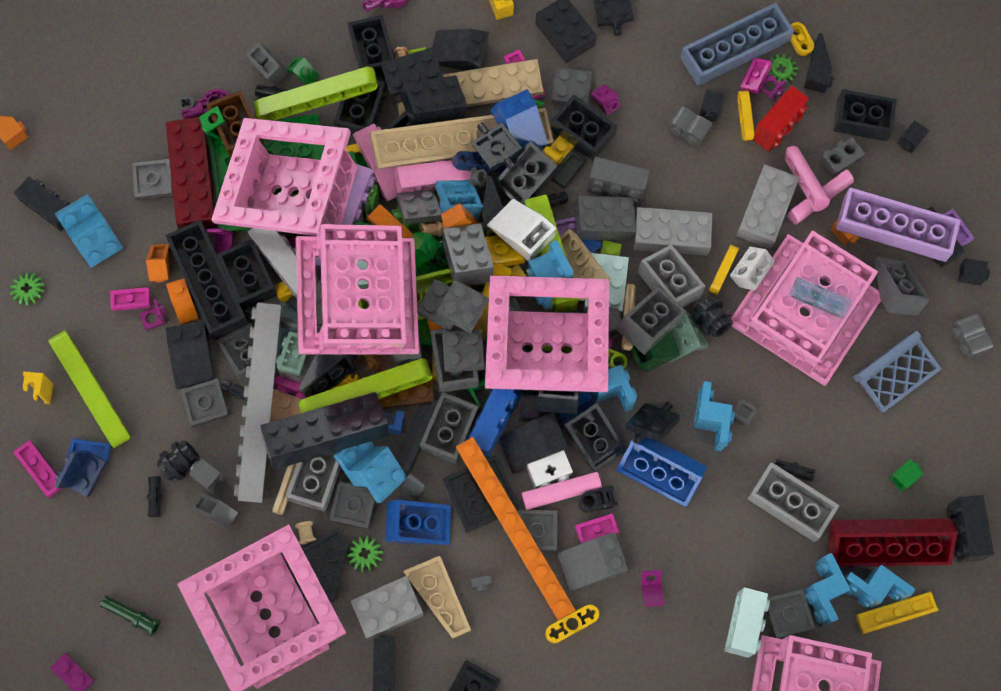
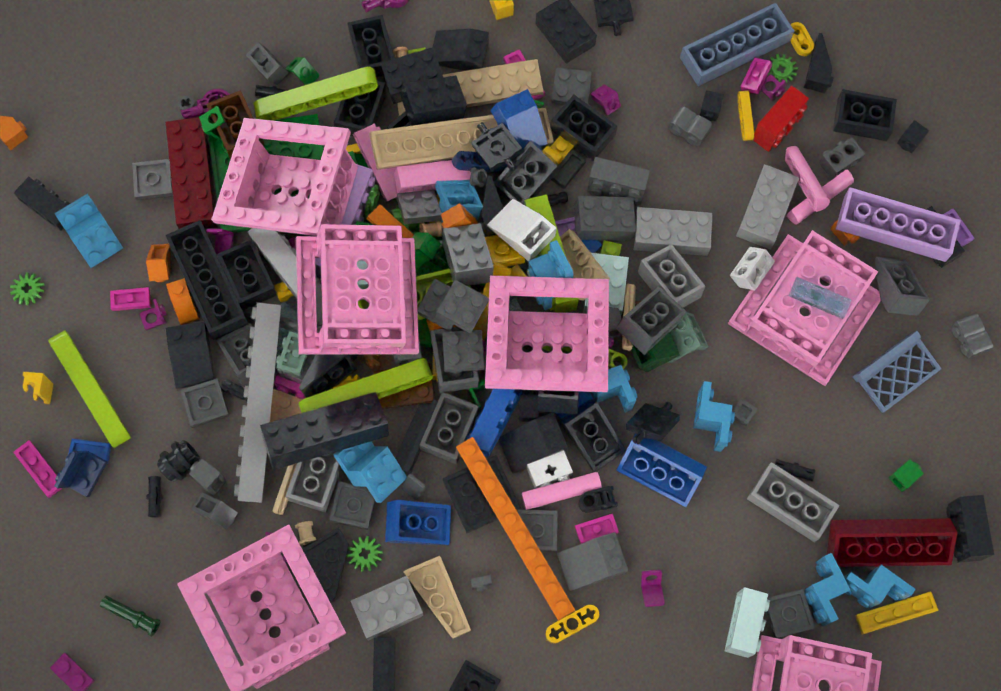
(395, 422): blue panel -> none
(710, 314): black piece -> none
(723, 270): yellow beam -> none
(973, 272): black brick -> none

